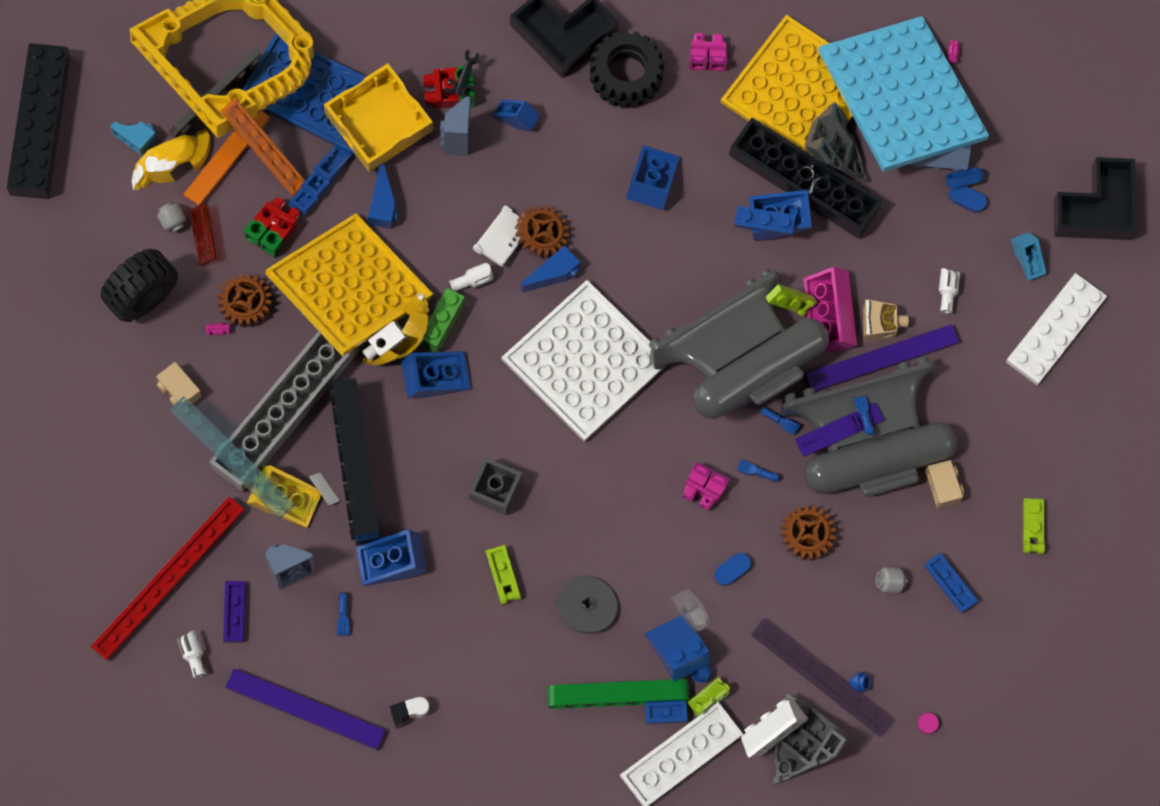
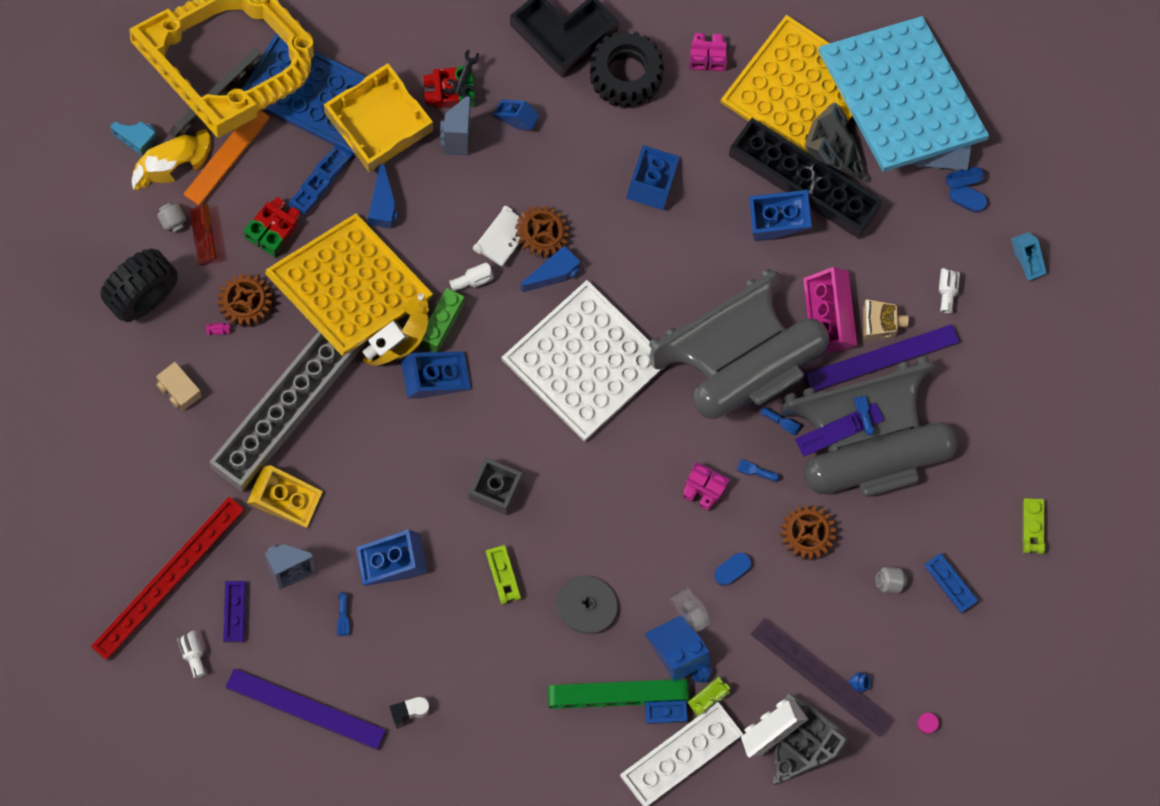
(38, 121): black brick -> none
(232, 458): clear light blue plate -> none
(263, 146): orange tile -> none
(324, 488): white sticker -> none
(355, 459): black brick -> none
(765, 221): blue plate -> none
(791, 299): lime plate -> none
(944, 484): tan brick -> none
(953, 52): dark pink piece -> none
(1056, 329): white plate -> none
(1106, 211): black piece -> none

